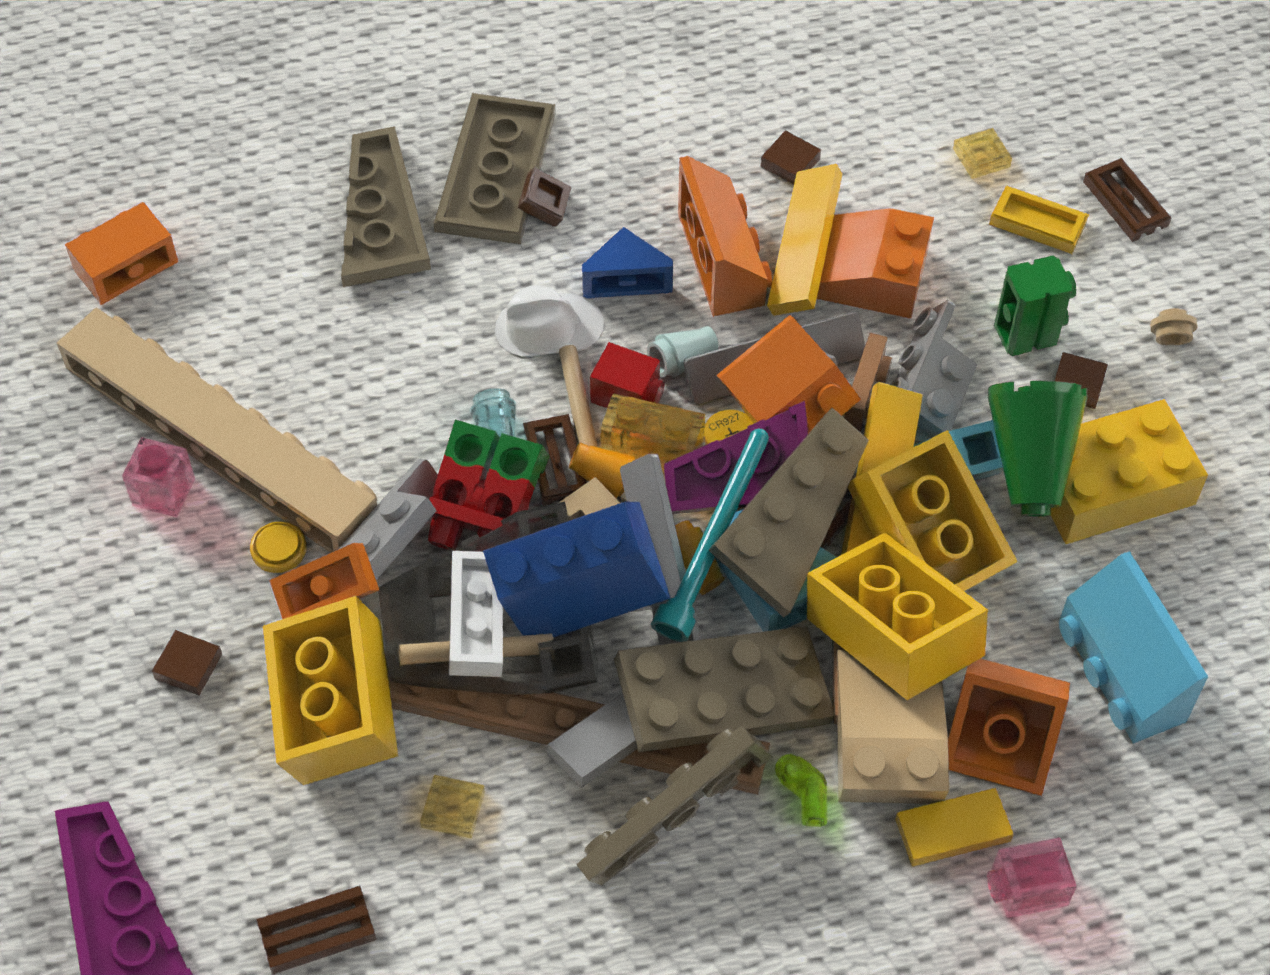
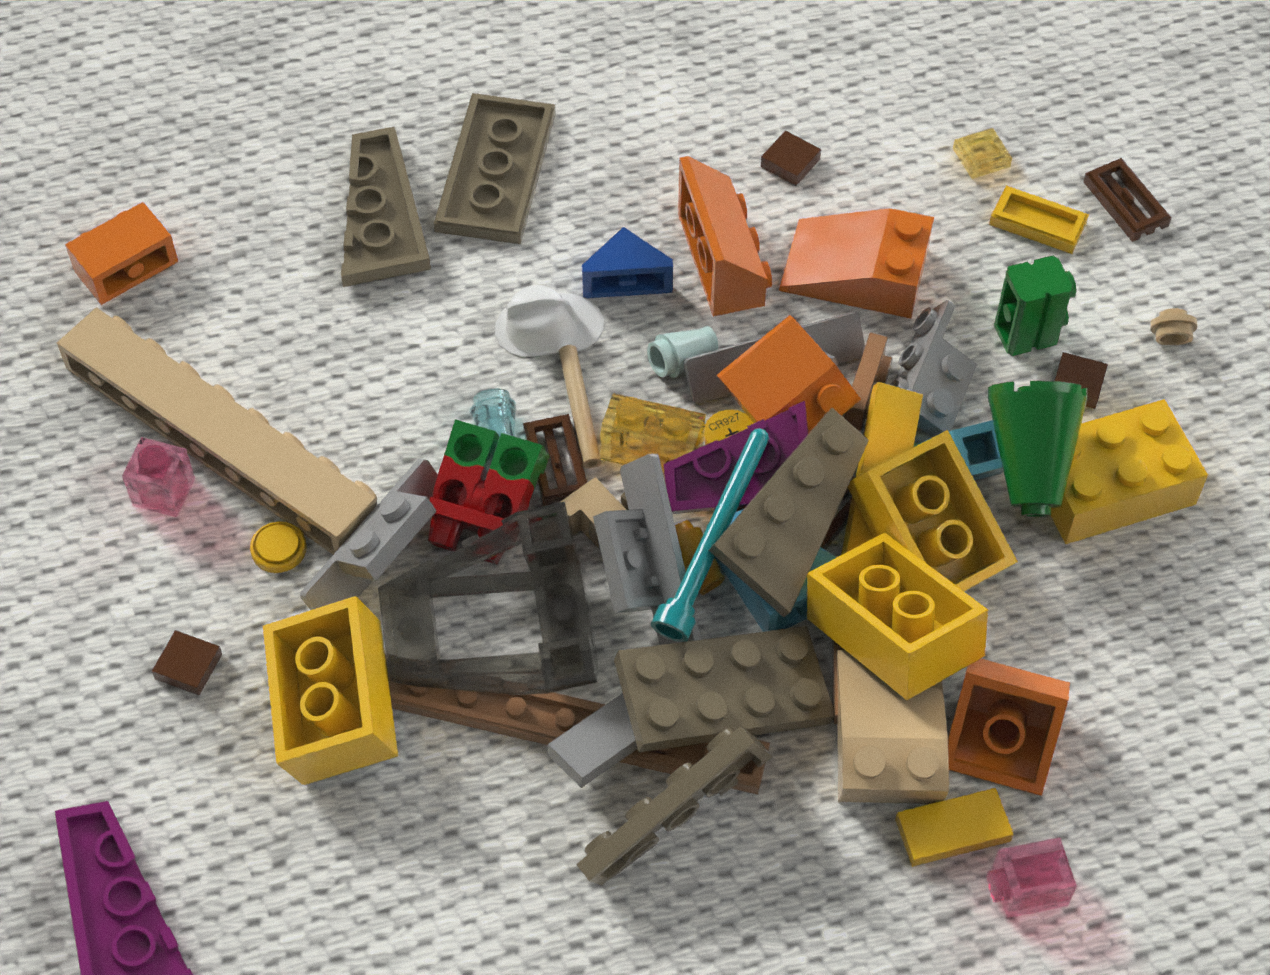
(310, 911): reddish brown tile -> none
(325, 581): orange slope -> none
(439, 651): tan piece -> none
(452, 806): clear yellow tile -> none
(474, 618): white plate -> none
(544, 197): reddish brown tile -> none
(578, 572): blue slope -> none
(602, 464): light orange cone -> none
(625, 374): red brick -> none
(805, 240): yellow tile -> none
(806, 784): clear neon green arm -> none
(1132, 650): medium azure slope -> none

